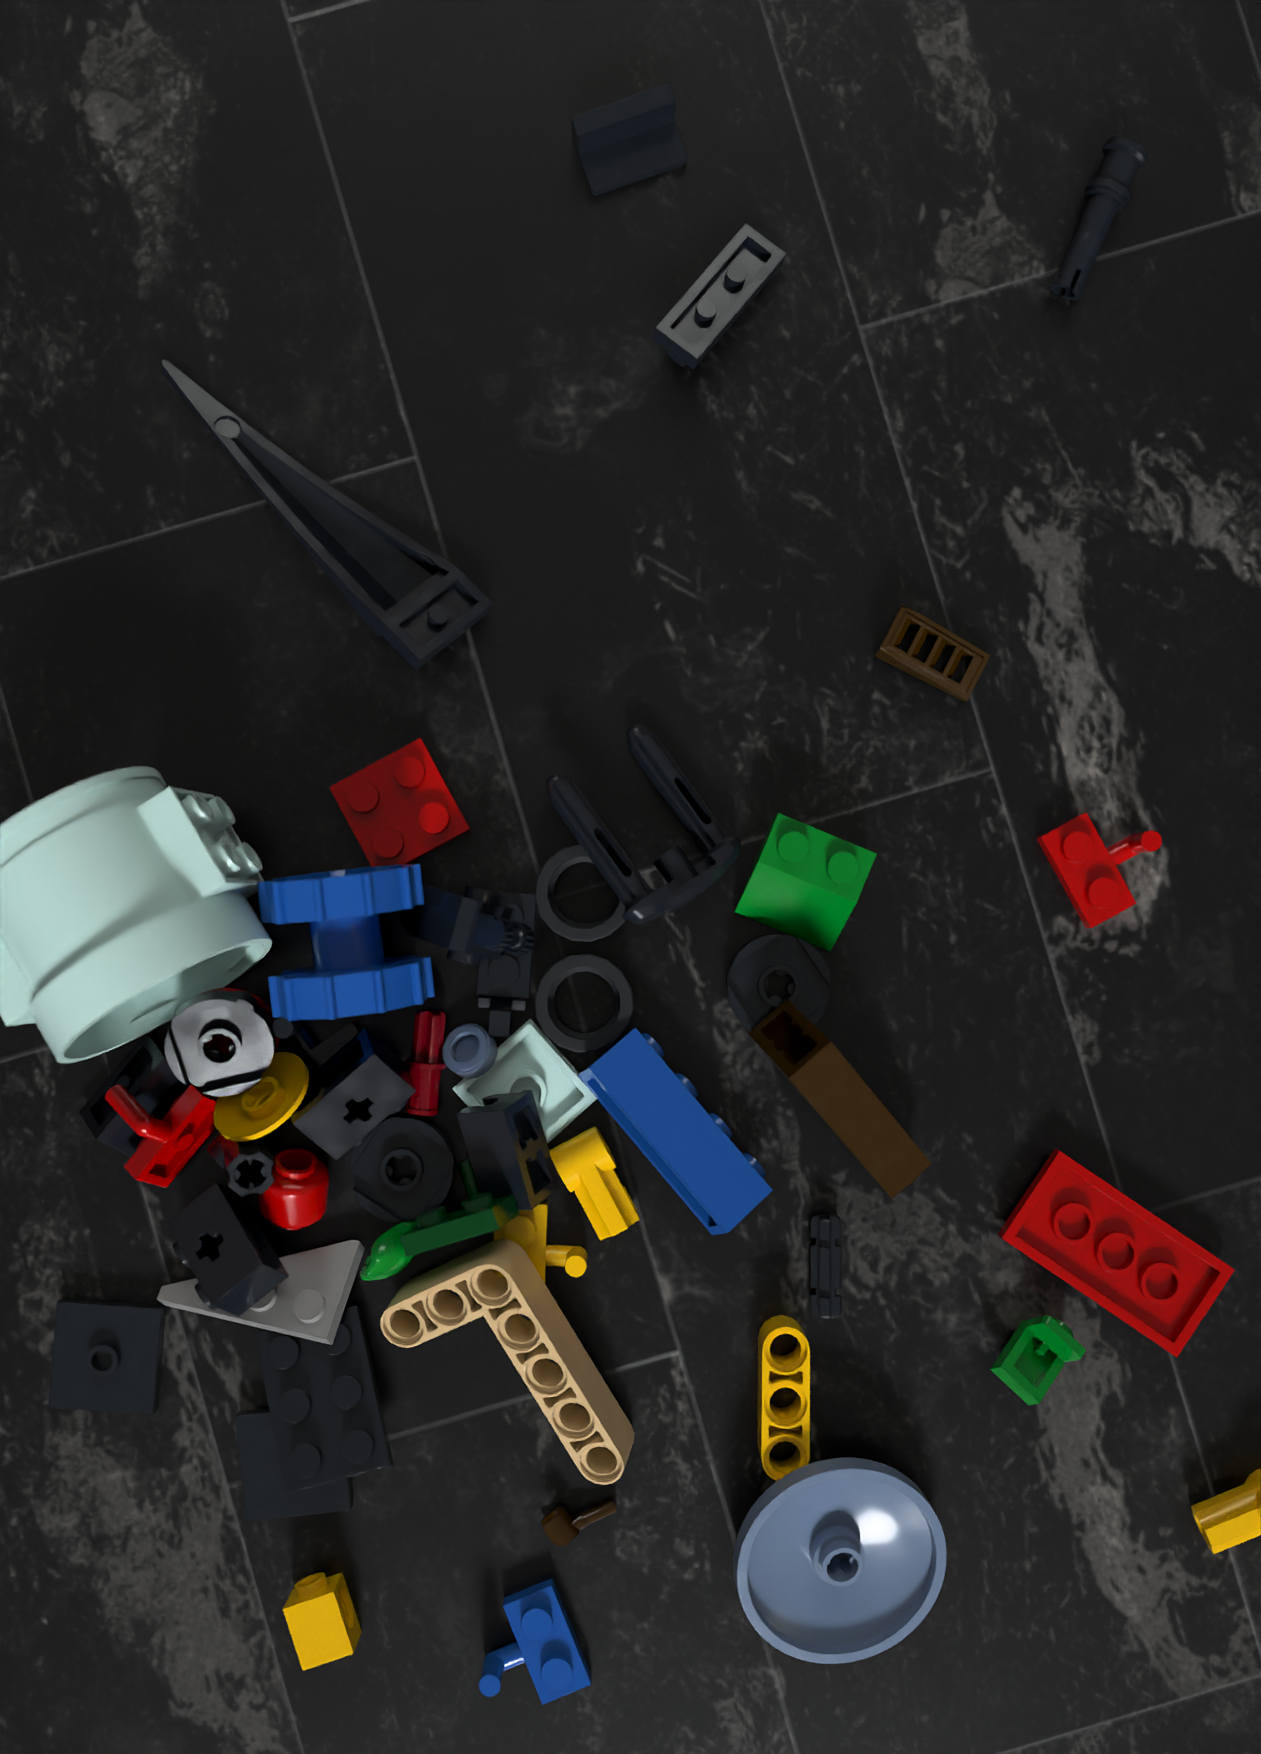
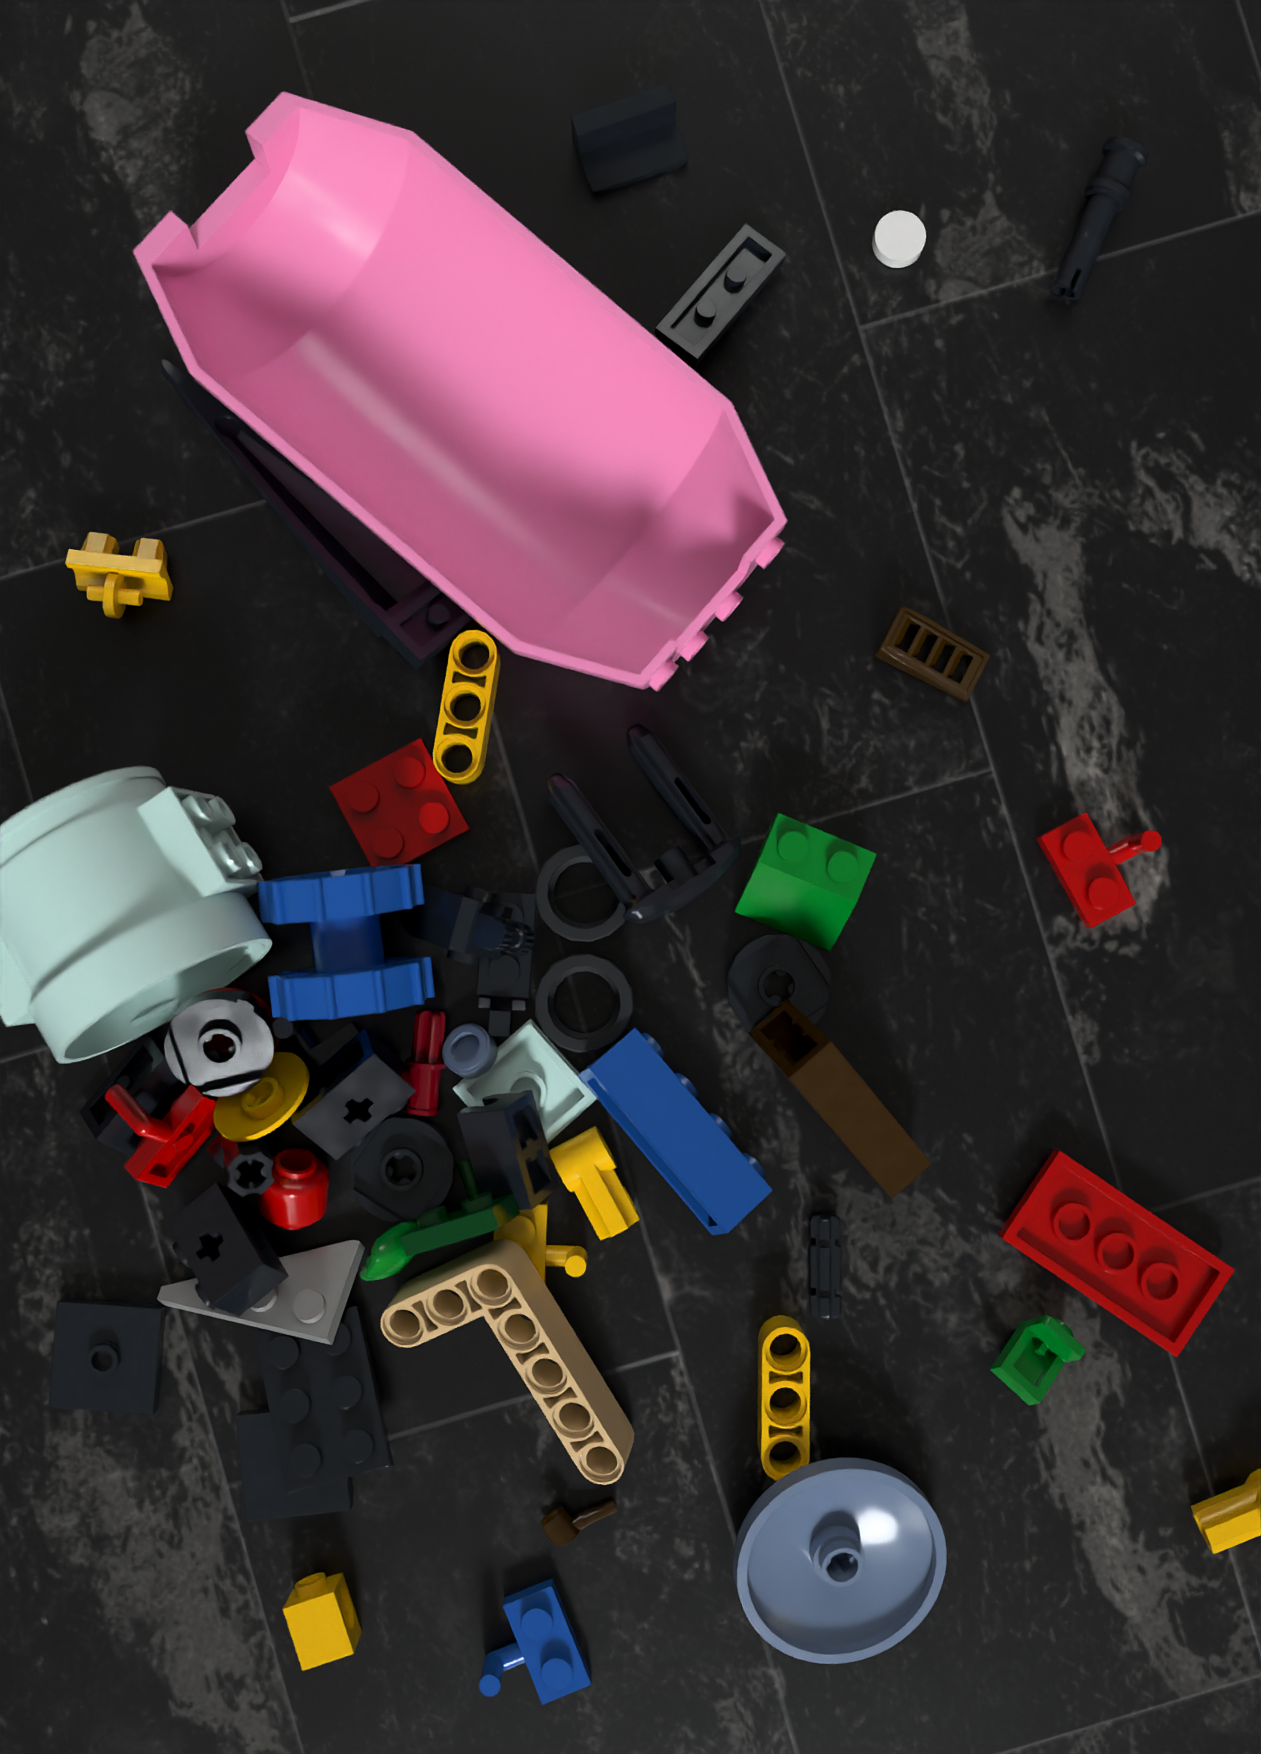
(120, 578): none -> yellow hips
(458, 684): none -> yellow beam
(467, 395): none -> bright pink cylinder
(899, 239): none -> white tile

